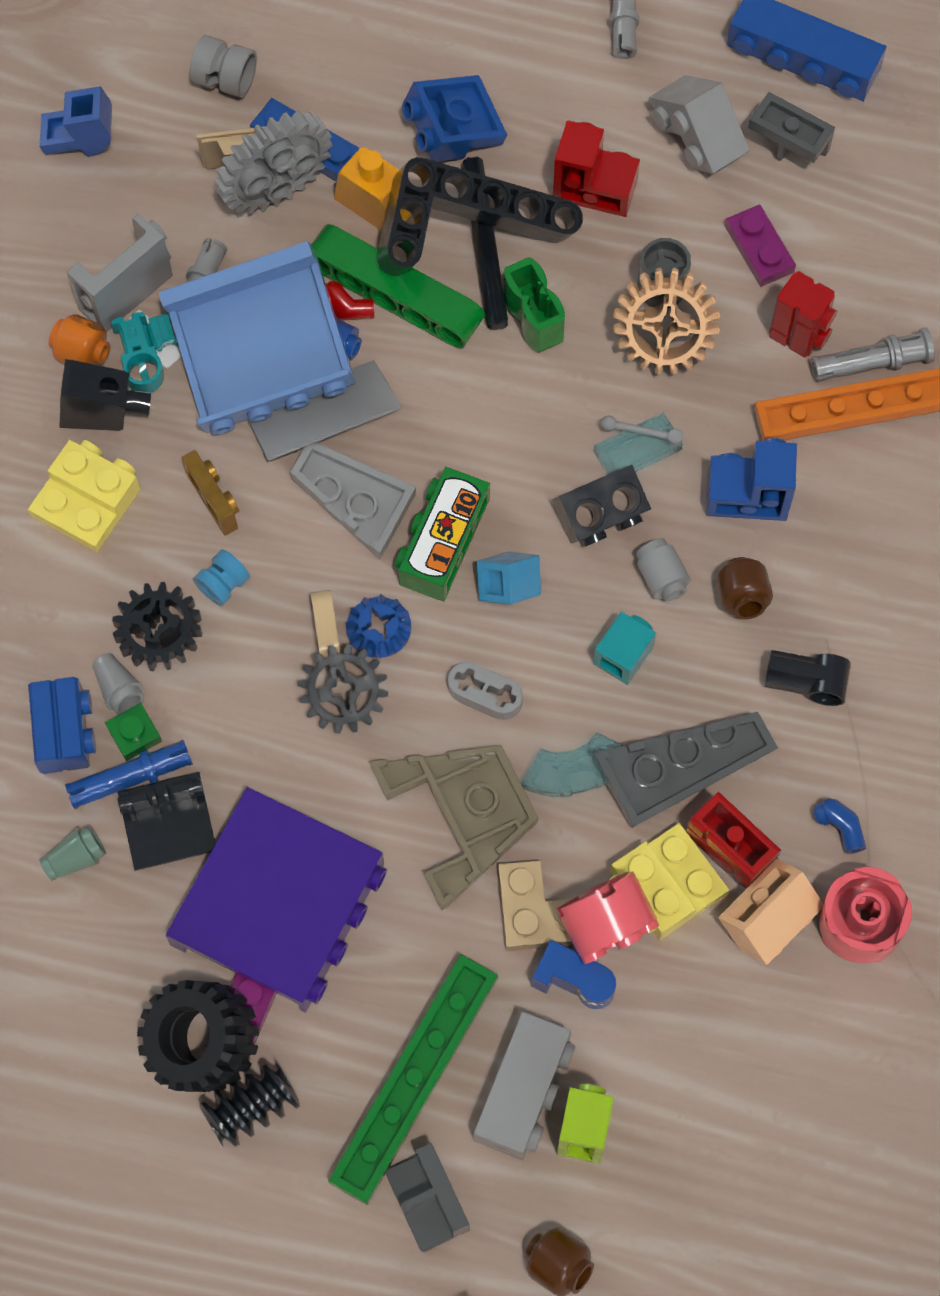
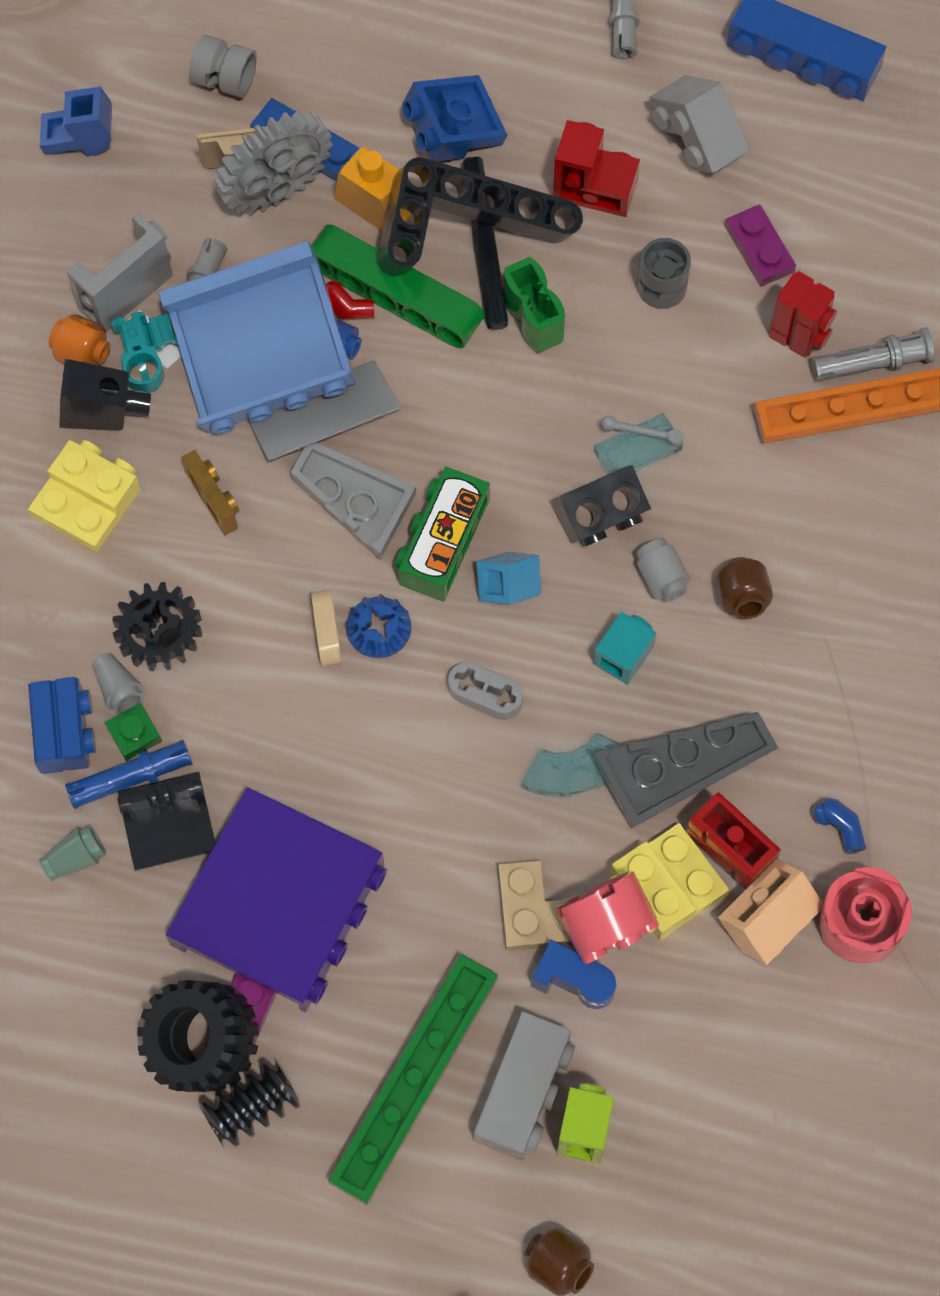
(221, 577): dark azure wheel -> none
(324, 693): black gear -> none
(427, 1199): dark grey panel -> none
(479, 801): dark tan wing -> none
(681, 322): light nougat gear -> none
(753, 486): blue brick -> none
(791, 128): dark grey panel -> none
(819, 677): black piece -> none

